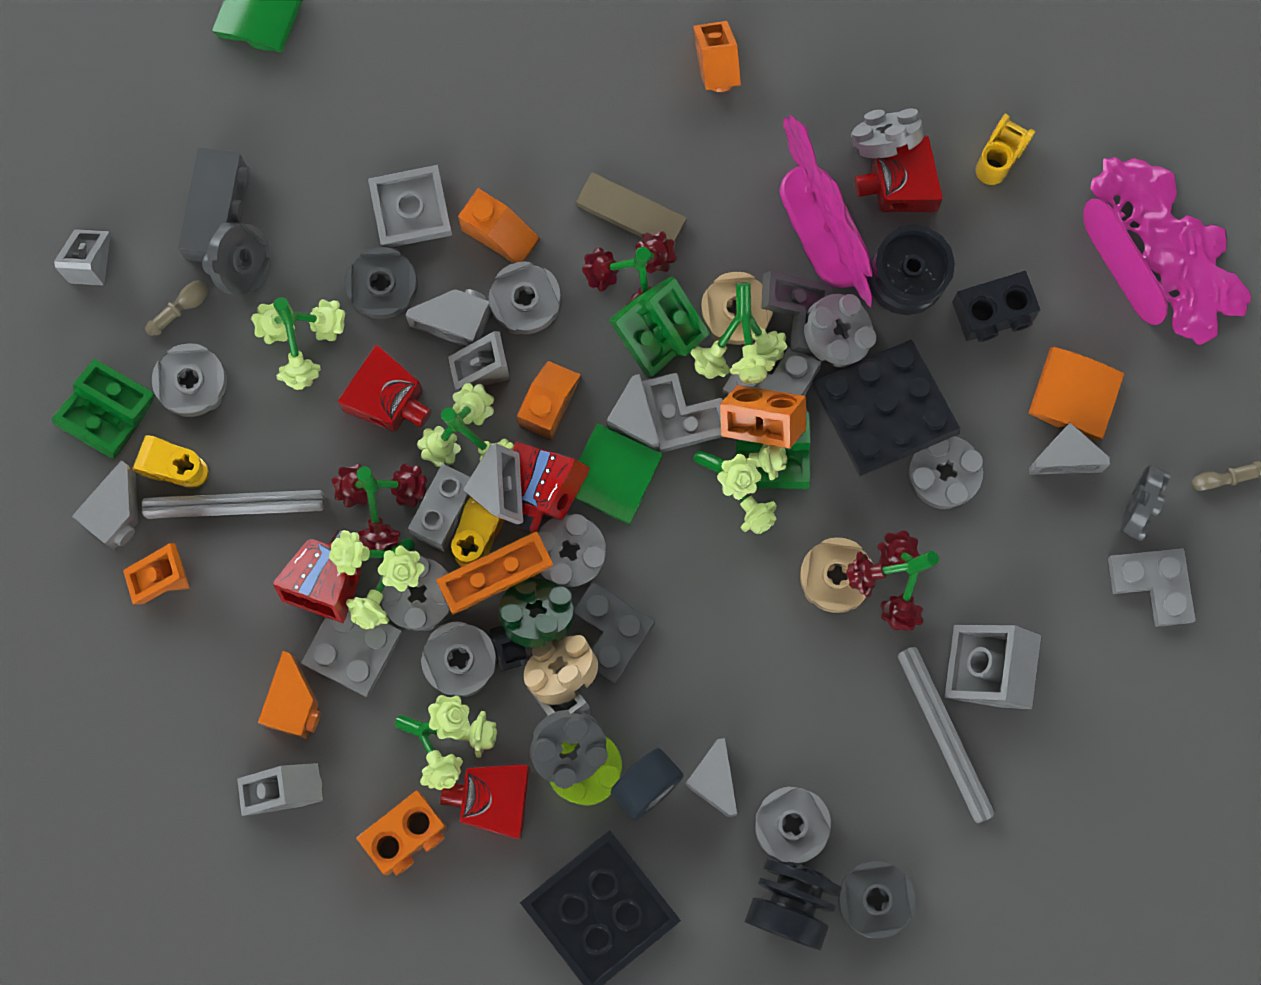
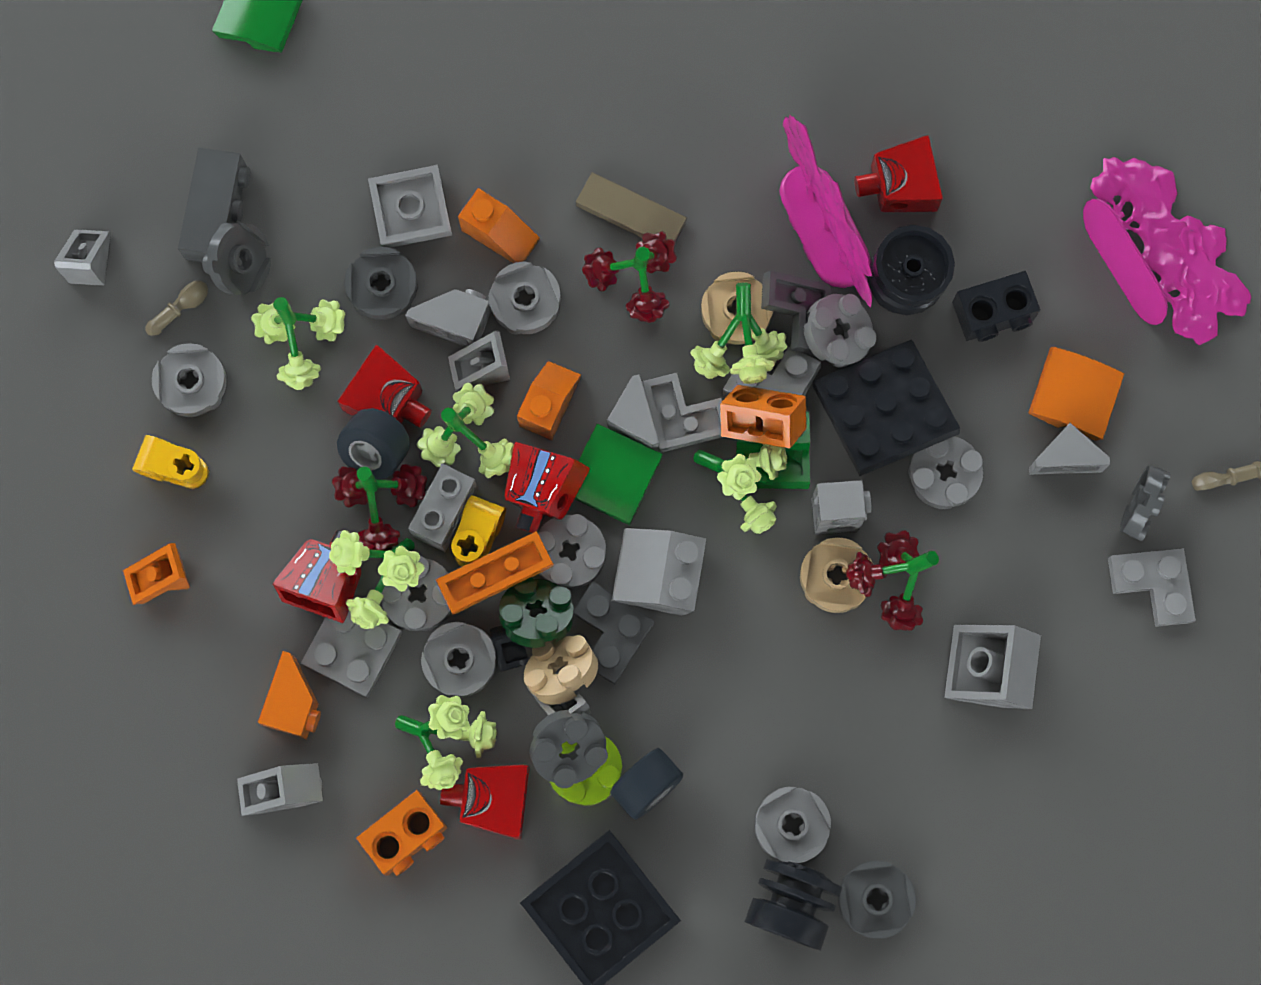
(103, 408): green slope -> none
(112, 508): light grey slope -> none
(233, 504): light grey axle -> none
(373, 441): none -> black wheel
(498, 483): light grey slope -> none
(659, 326): green slope -> none
(659, 570): none -> light grey slope
(714, 781): light grey slope -> none
(717, 56): orange slope -> none
(839, 507): none -> light grey brick
(884, 133): light grey plate -> none
(946, 735): light grey axle -> none
(1005, 147): yellow piece -> none

